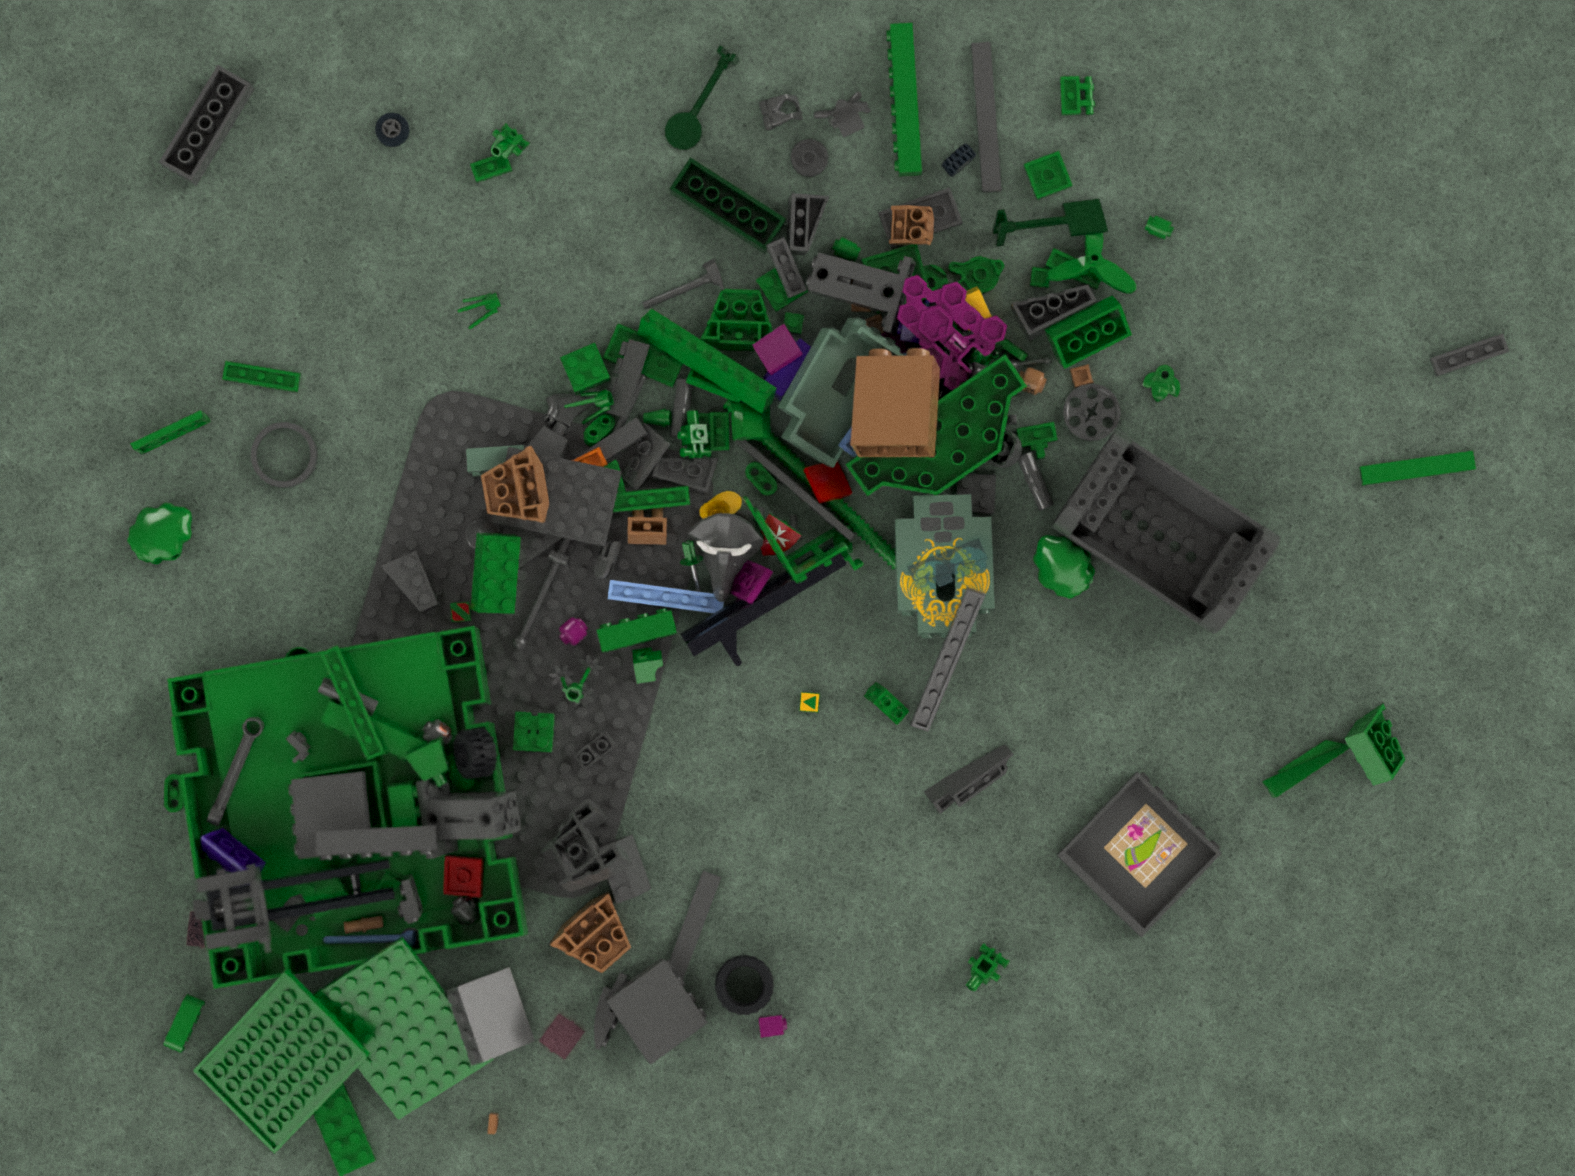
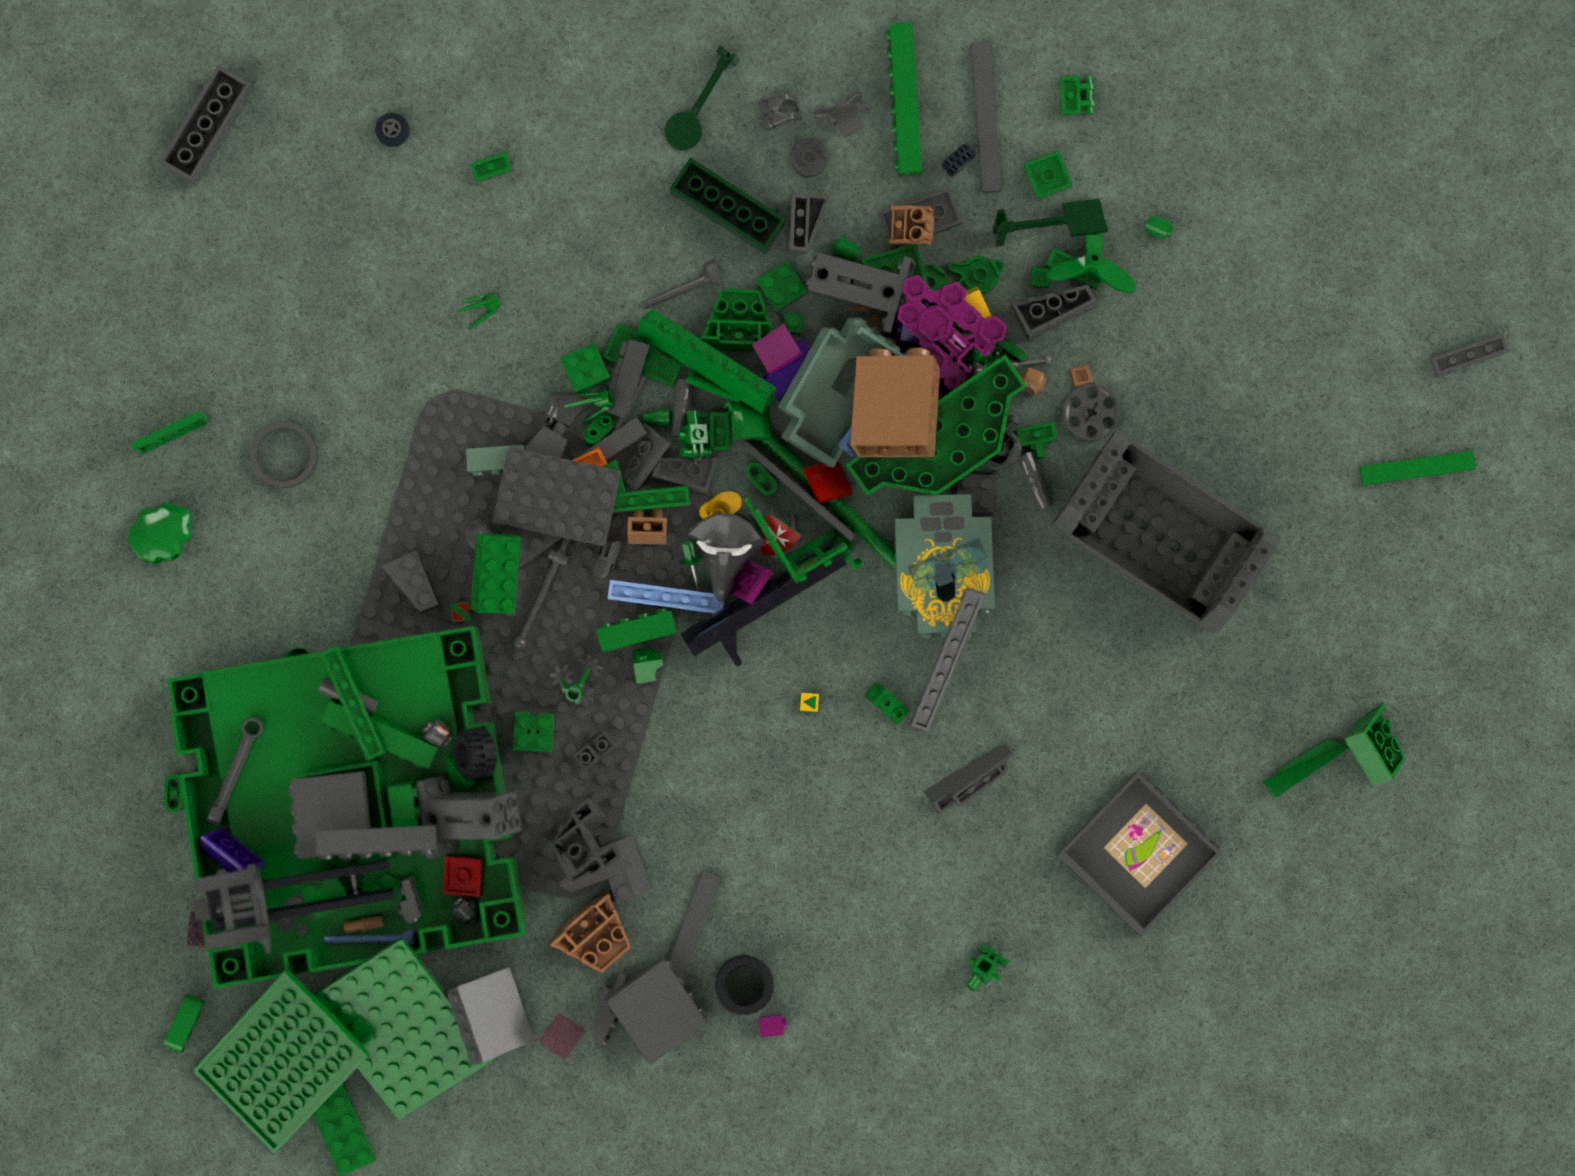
(261, 376): green tile -> none
(299, 742): dark grey bracket -> none
(430, 761): green torso -> none
(493, 1123): medium nougat tile -> none
(508, 142): green piece -> none
(517, 488): medium nougat wedge -> none
(573, 631): magenta head -> none
(786, 267): dark grey plate -> none
(1063, 566): green piece -> none
(1088, 331): green brick -> none
(1160, 385): green plate -> none

